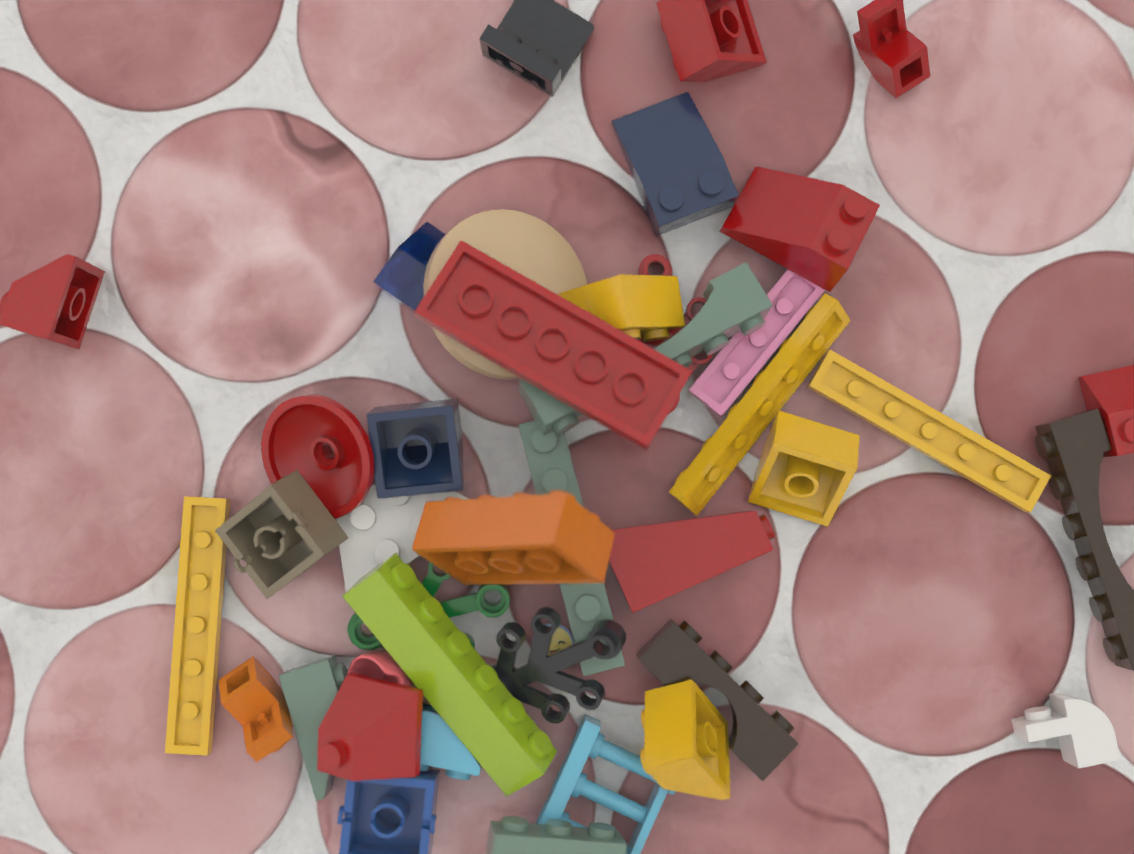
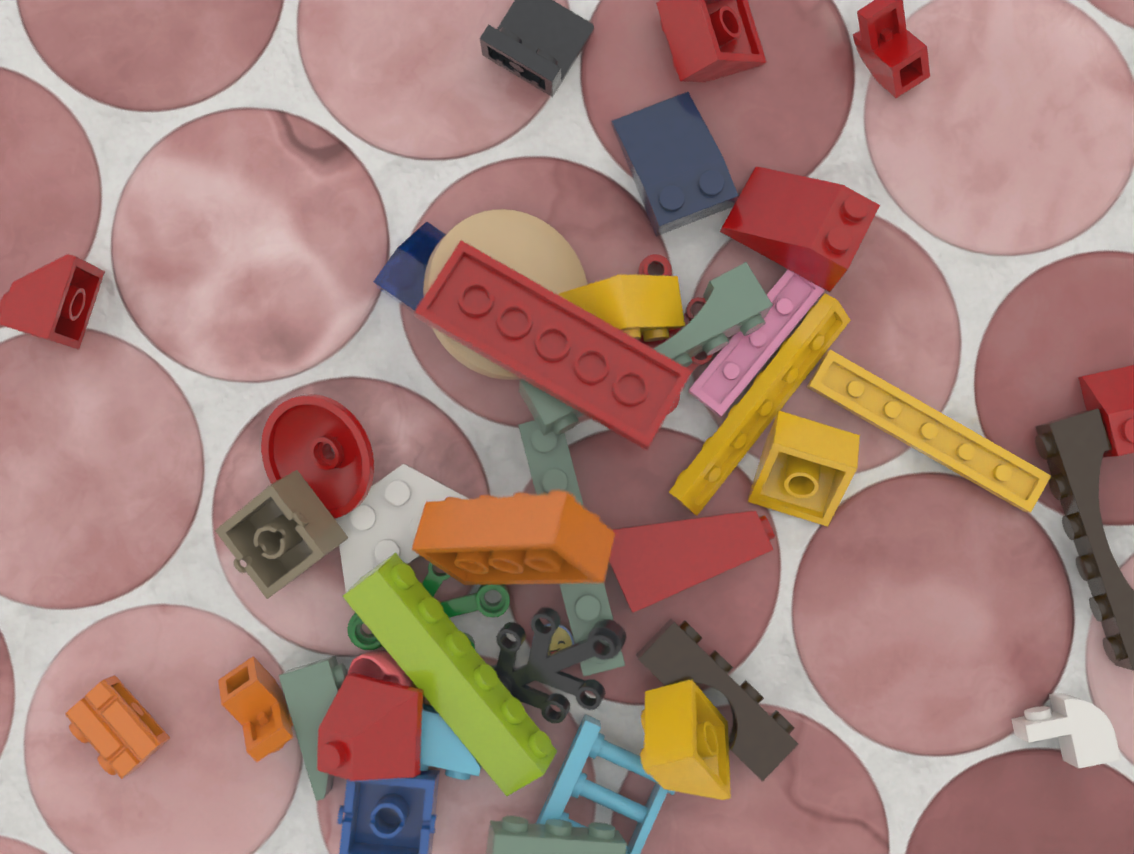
(116, 727): none -> orange brick
(197, 627): yellow plate -> none
(417, 448): dark blue slope -> none

